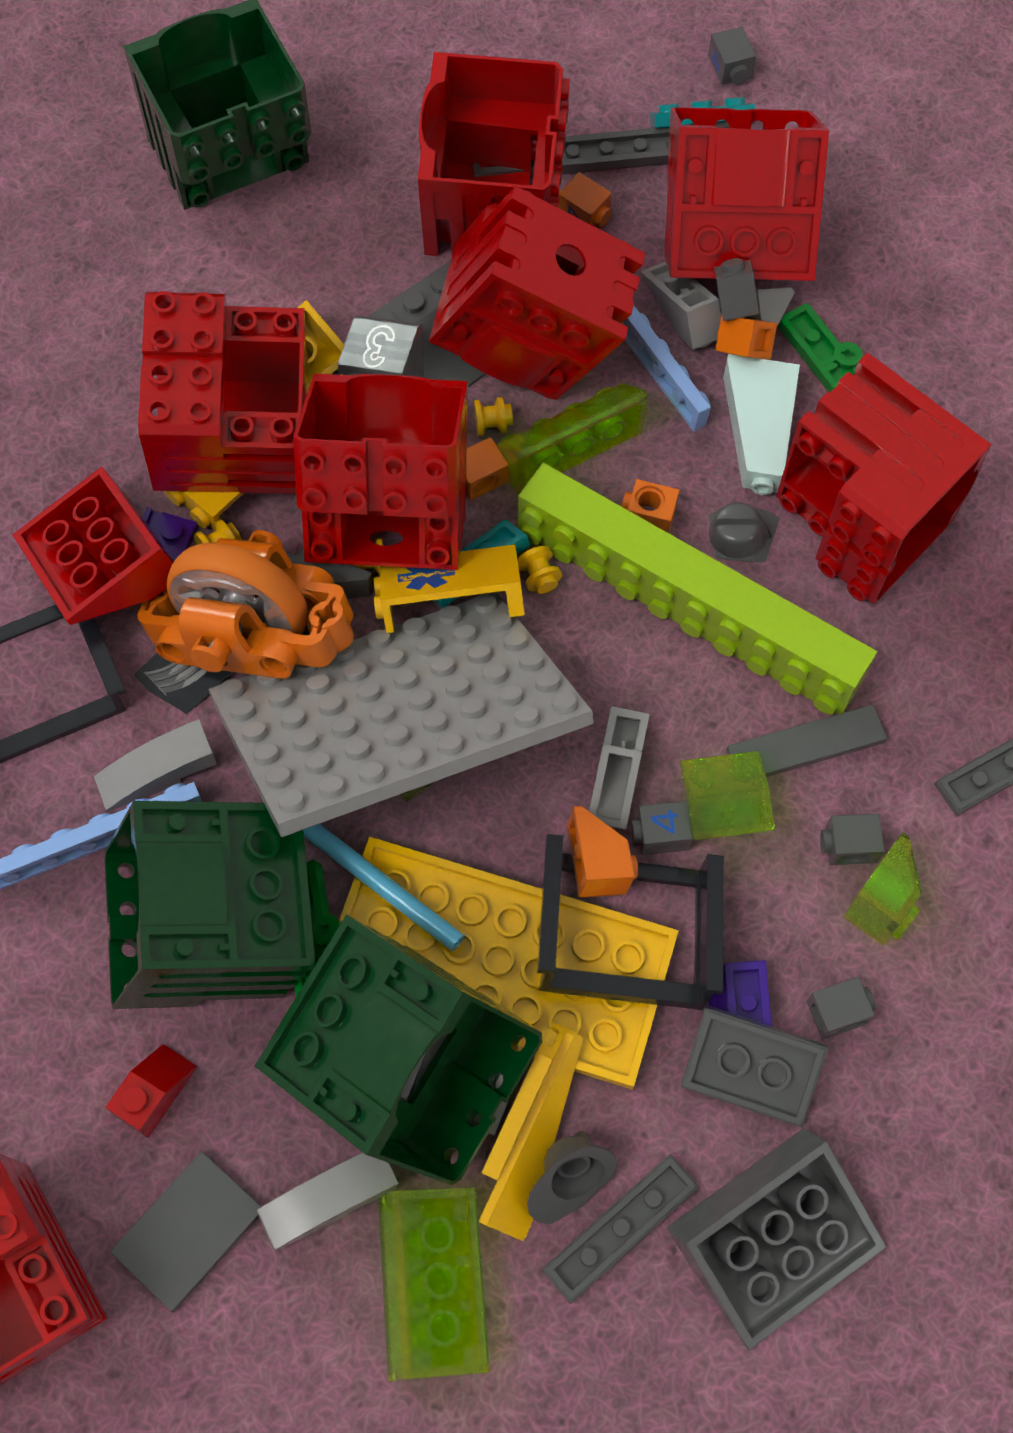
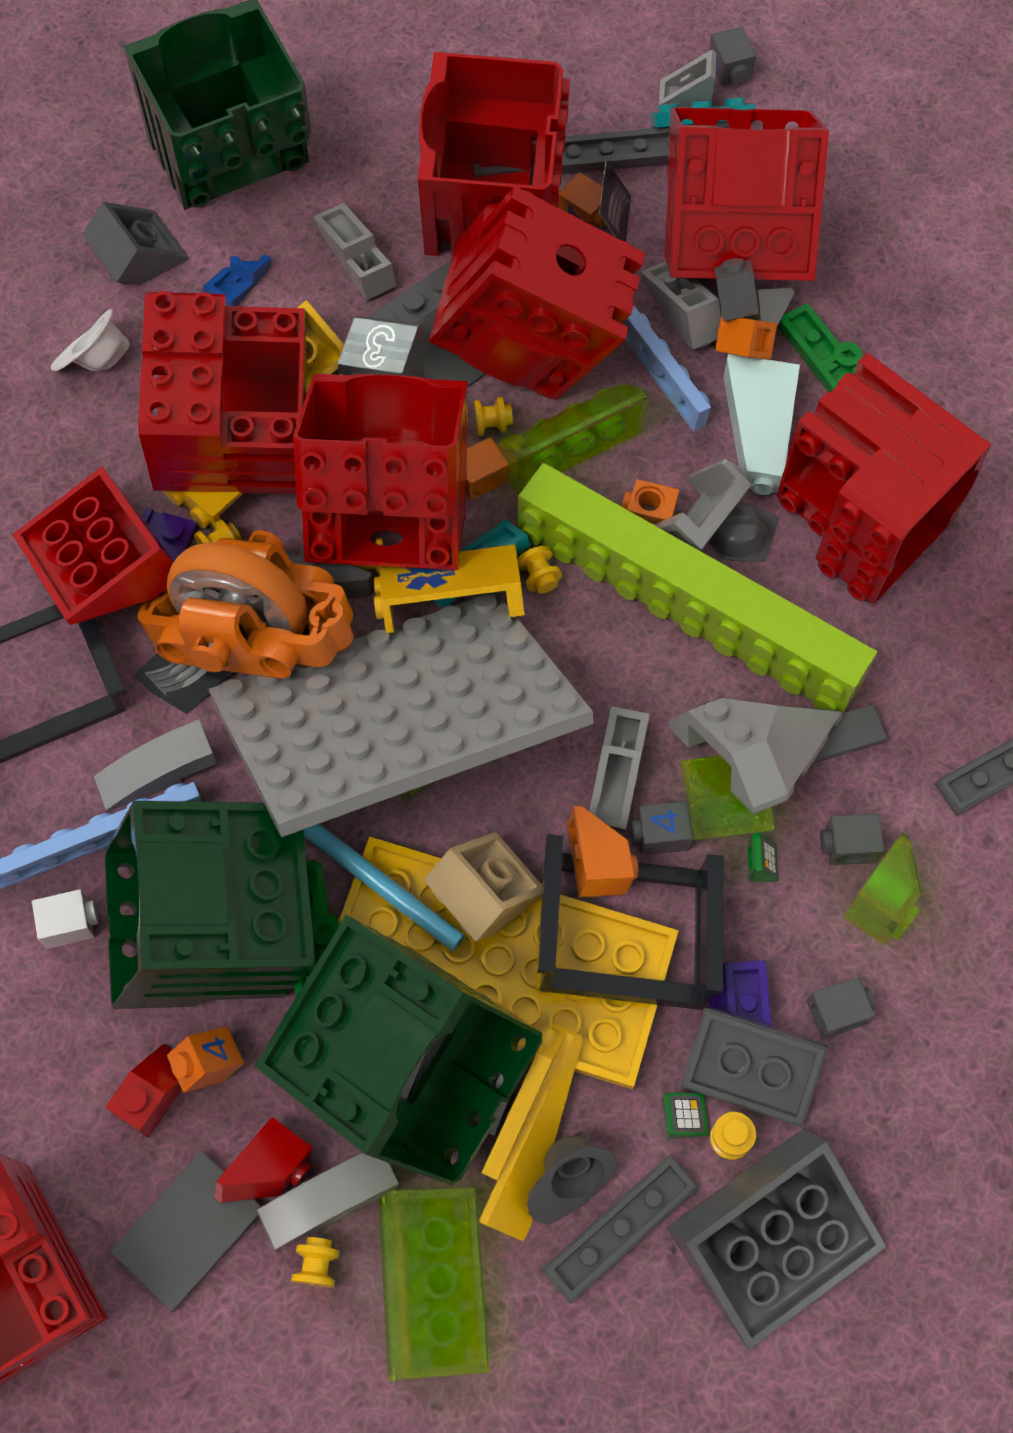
(64, 918): none -> white brick
(96, 348): none -> white piece
(132, 243): none -> dark grey slope
(205, 1059): none -> orange brick
(238, 278): none -> blue slope
(266, 1165): none -> red slope
(316, 1259): none -> yellow wheel
(356, 251): none -> light grey slope
(483, 885): none -> tan slope
(615, 203): none -> black sticker
(684, 1115): none -> slope
(690, 82): none -> light grey slope
(720, 490): none -> light grey panel
(732, 1135): none -> yellow wheel
(760, 742): none -> light grey wedge
(762, 859): none -> green slope

